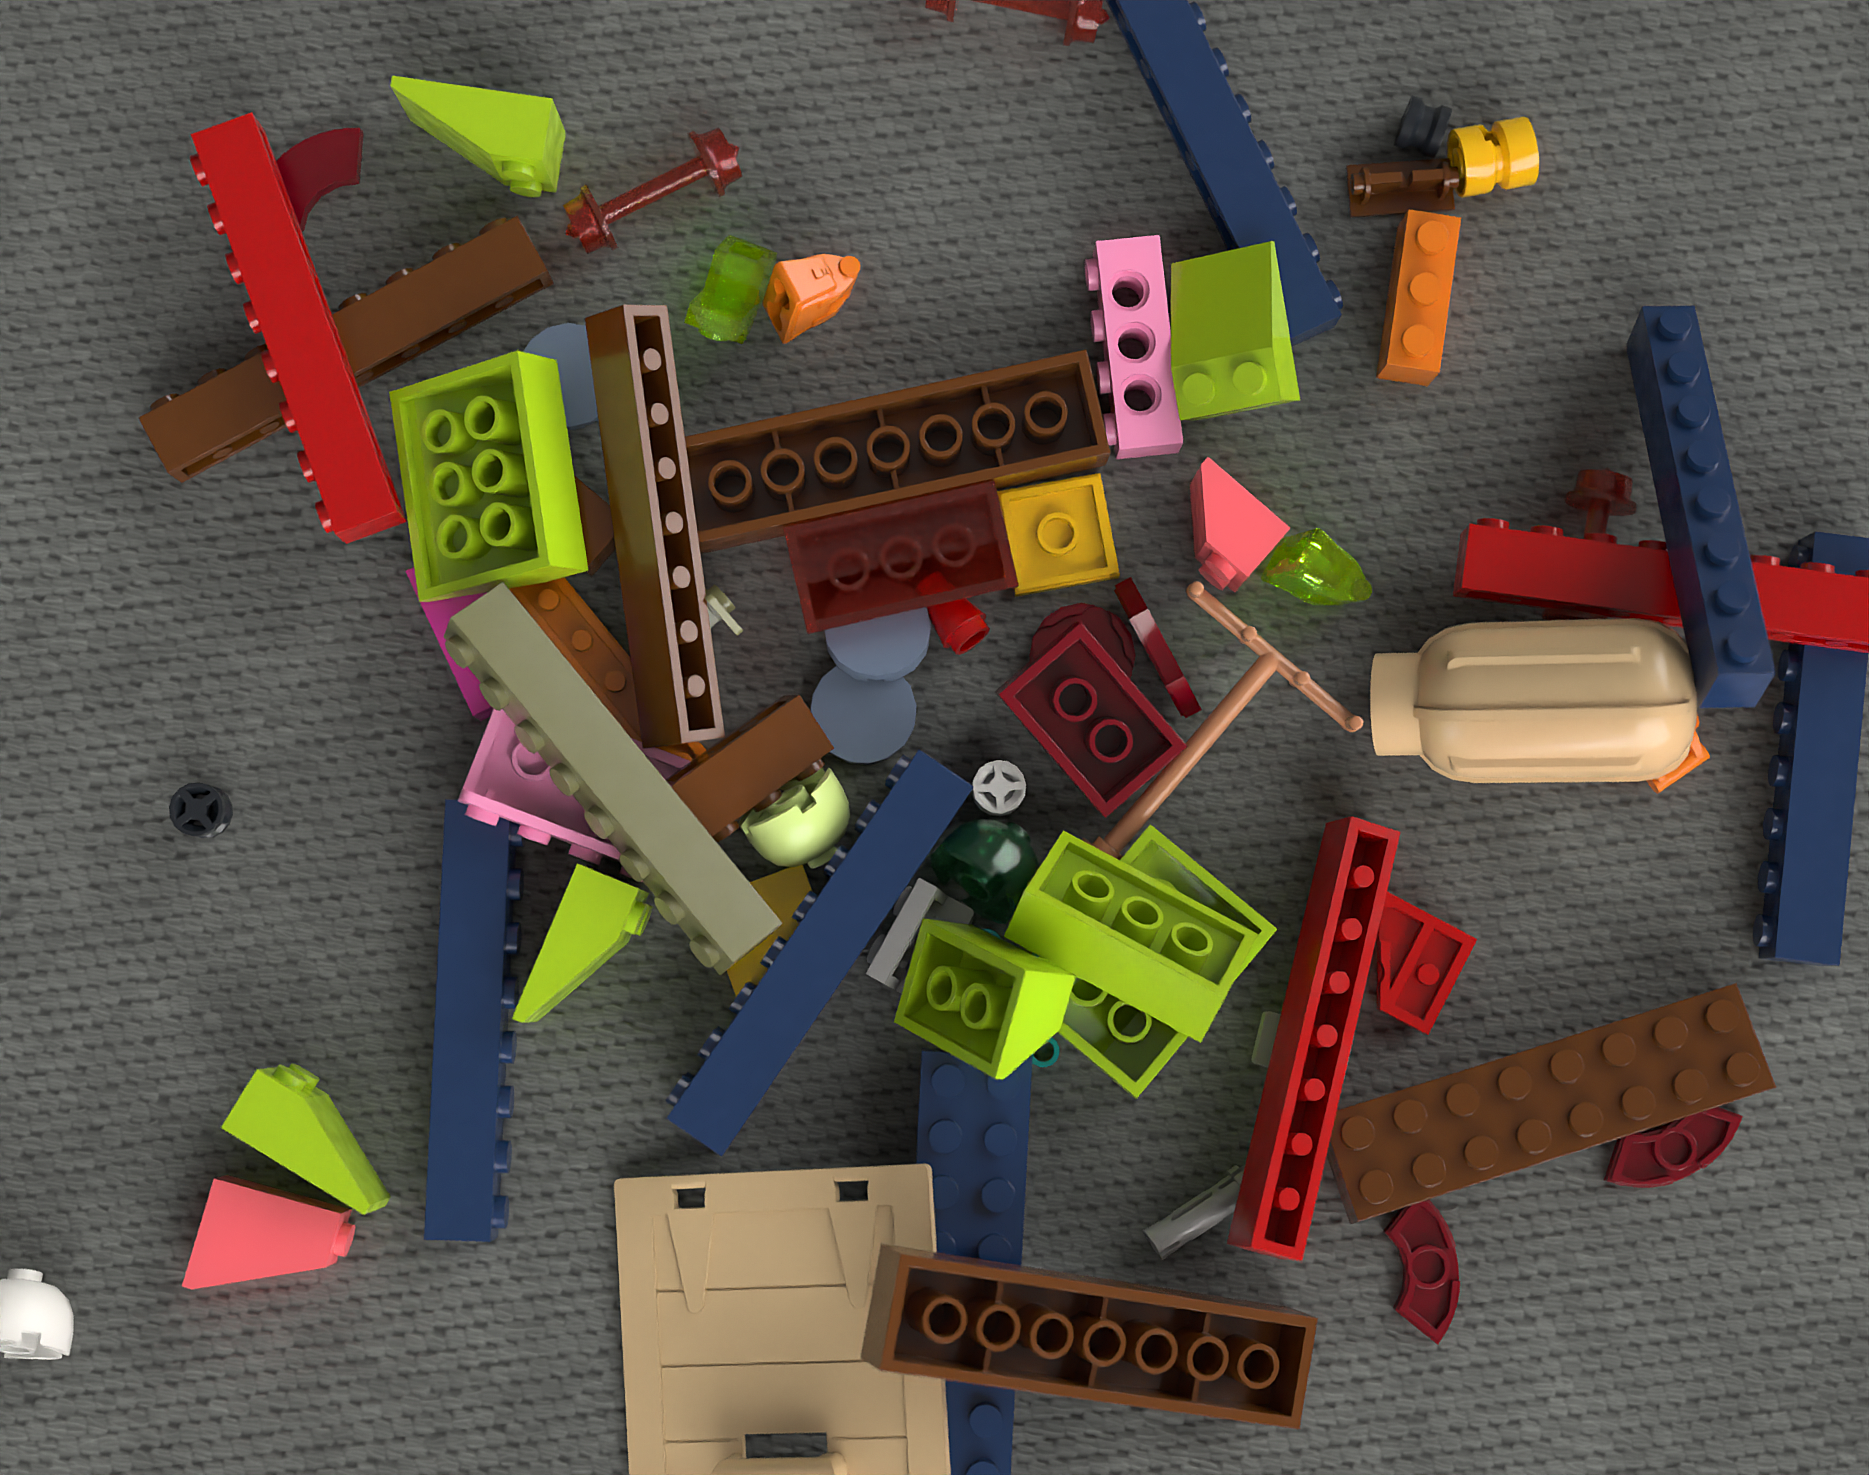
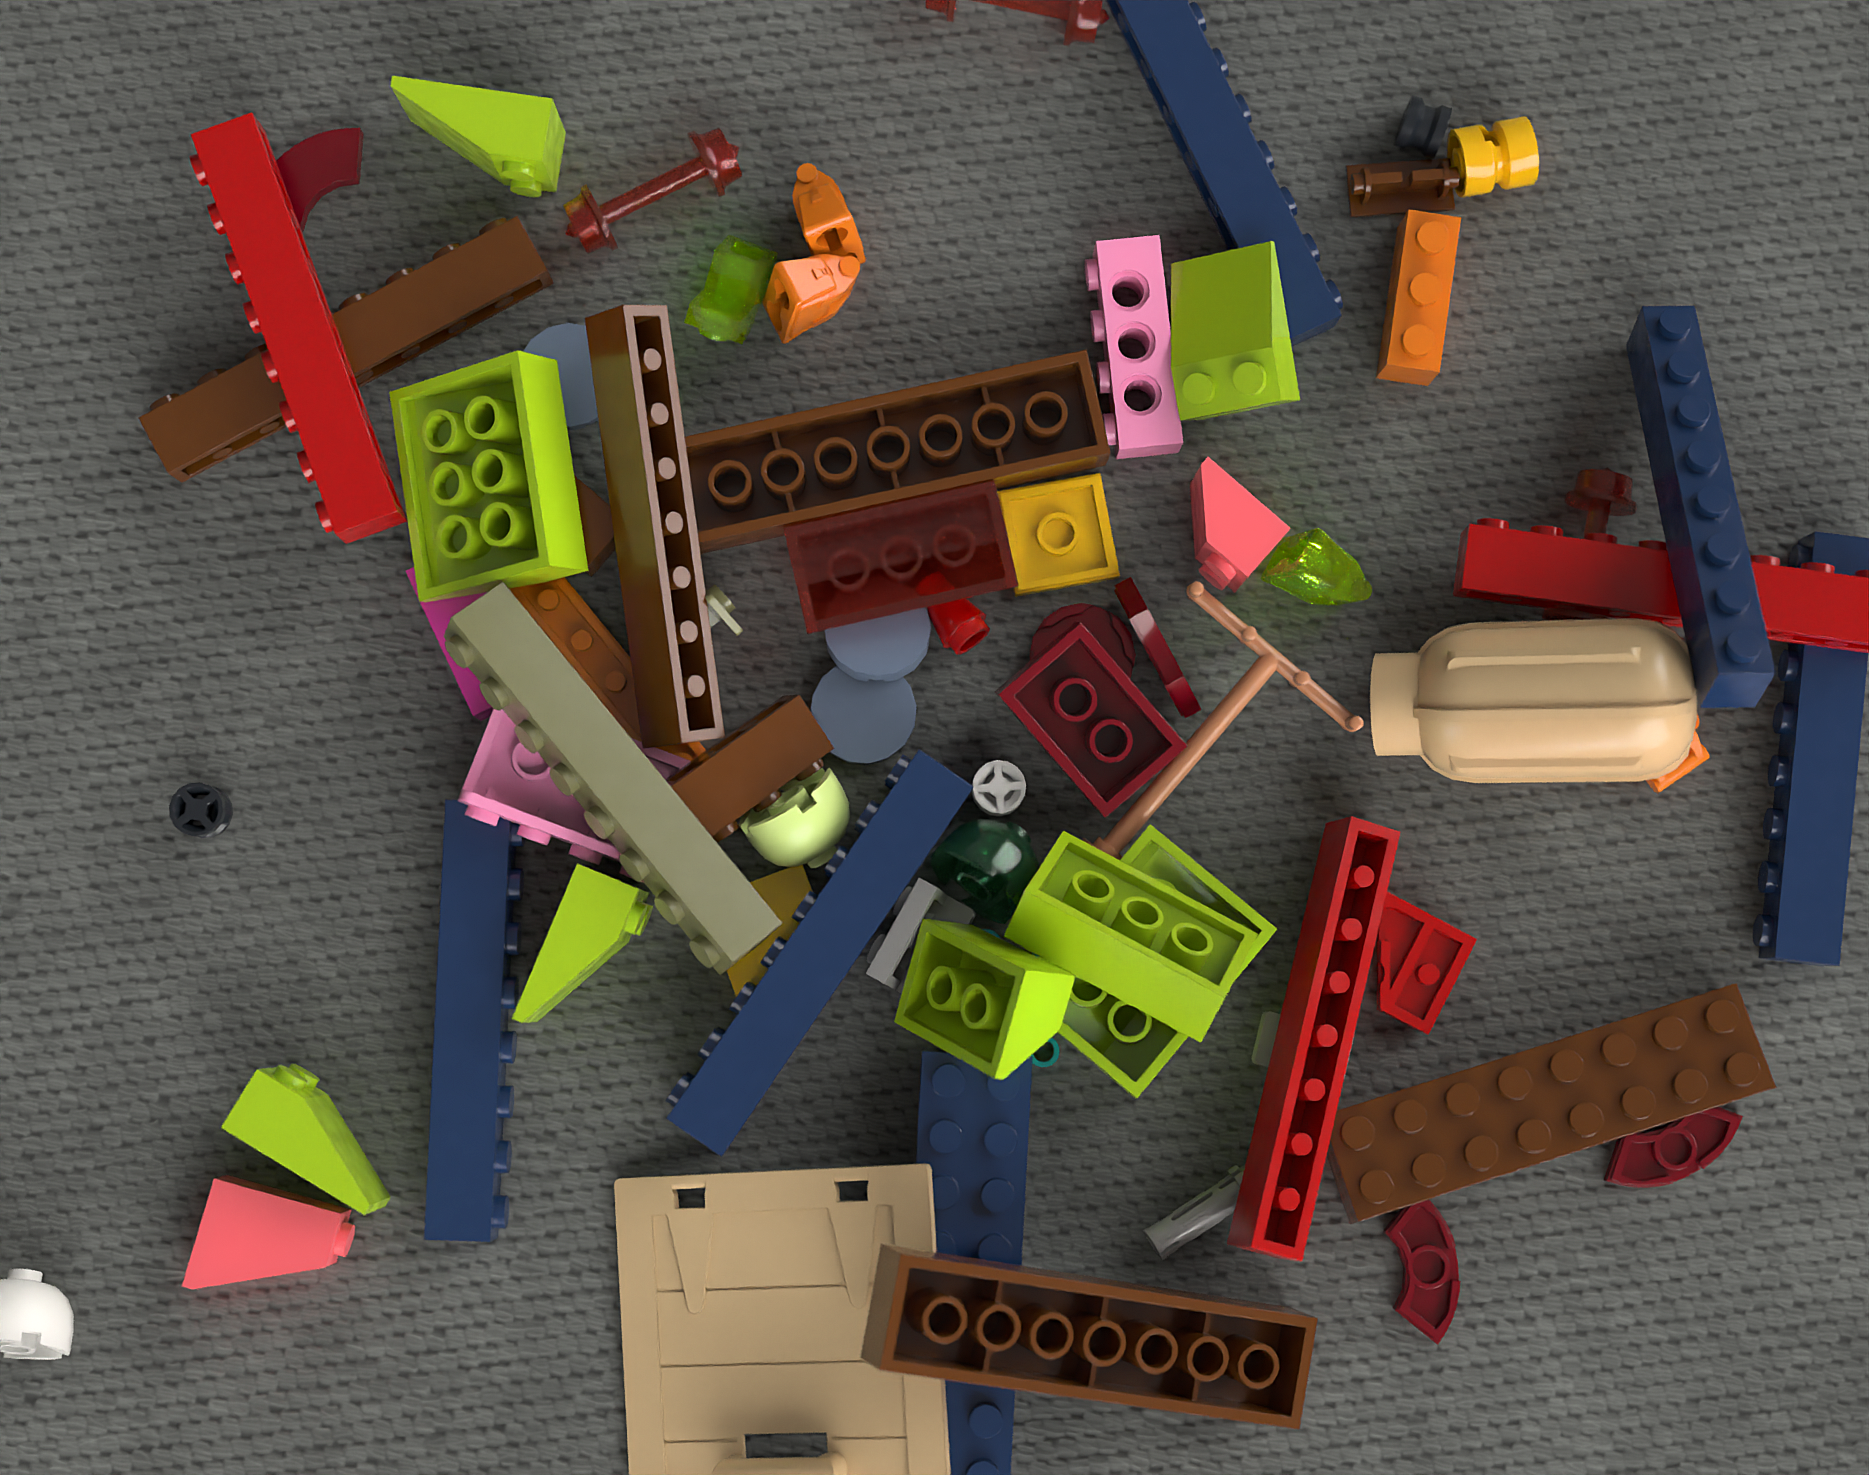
(824, 215): none -> orange piece

